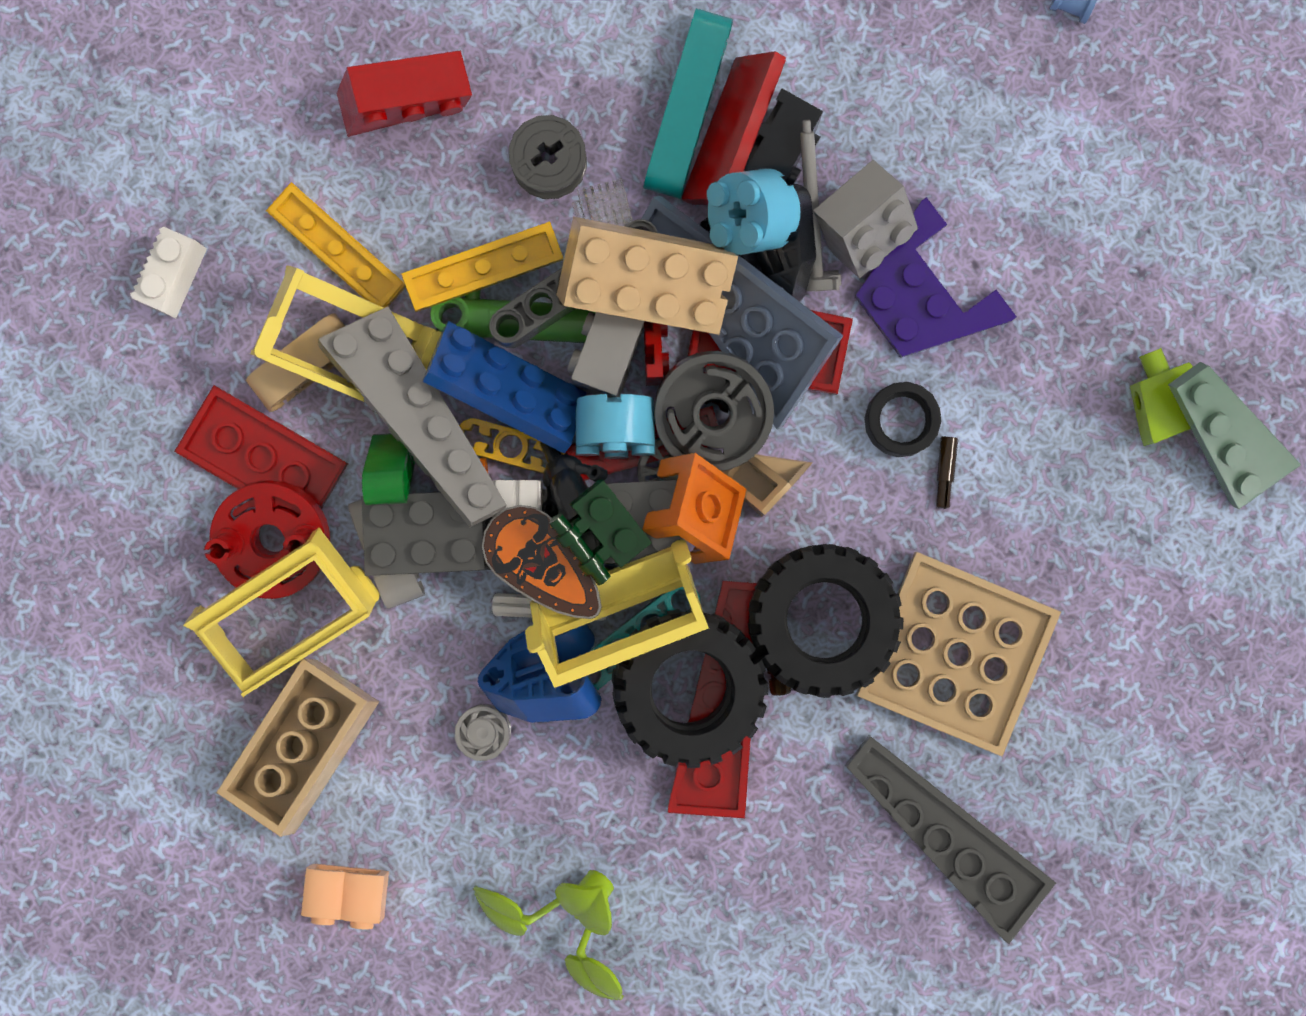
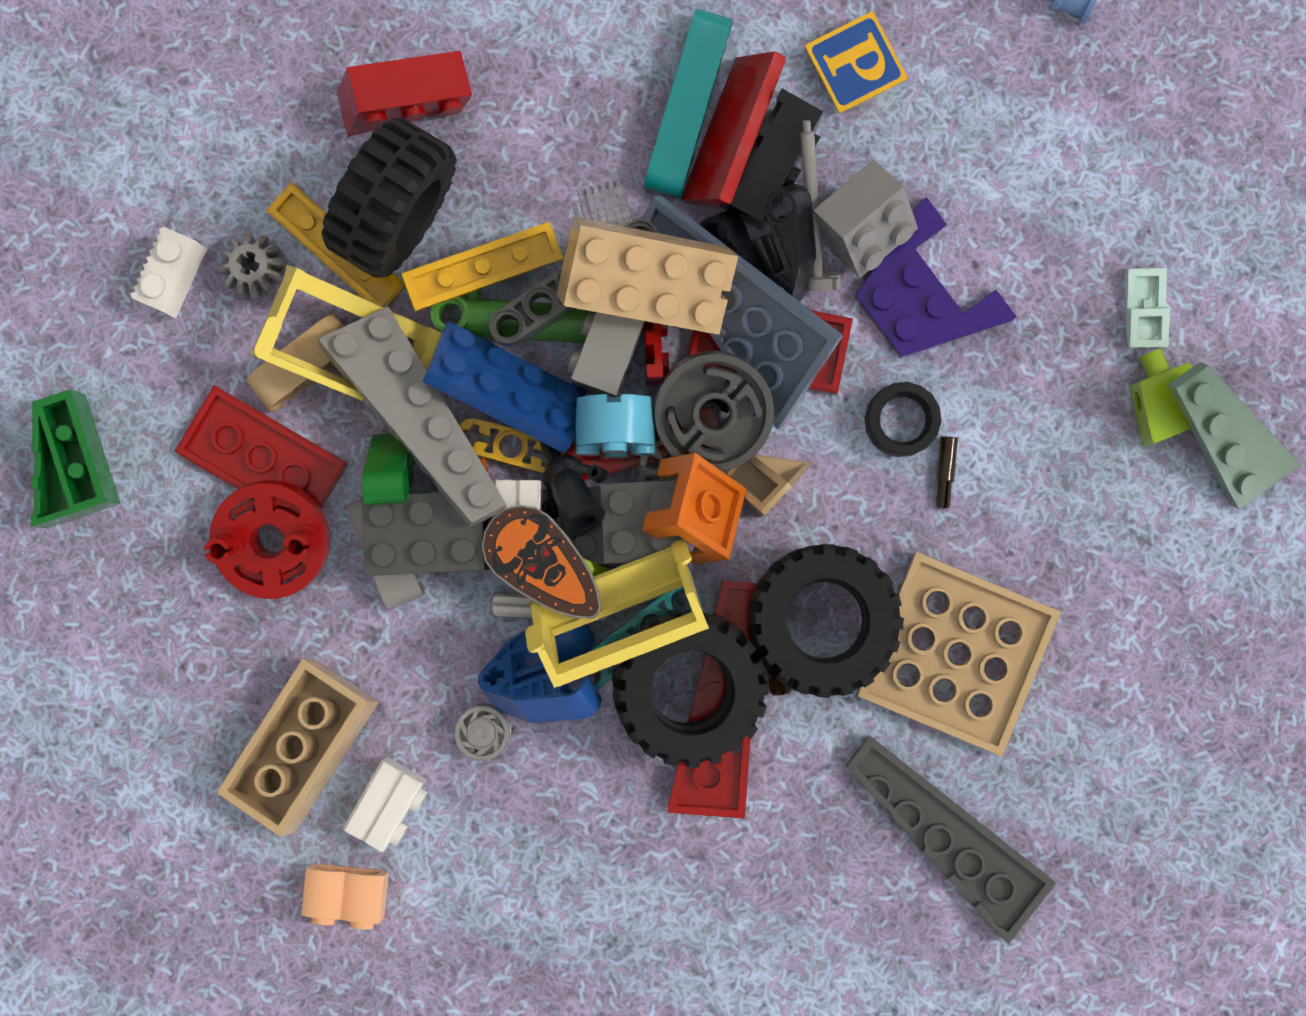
(68, 461): none -> green wedge
(252, 281): none -> light grey gear
(349, 582): light yellow piece -> none
(385, 804): none -> white brick
(388, 197): none -> black tyre
(549, 135): dark grey piece -> none
(586, 903): lime plant -> none
(609, 523): dark green plate -> none
(752, 211): medium azure brick -> none
(856, 62): none -> piece
(1146, 307): none -> light aqua slope

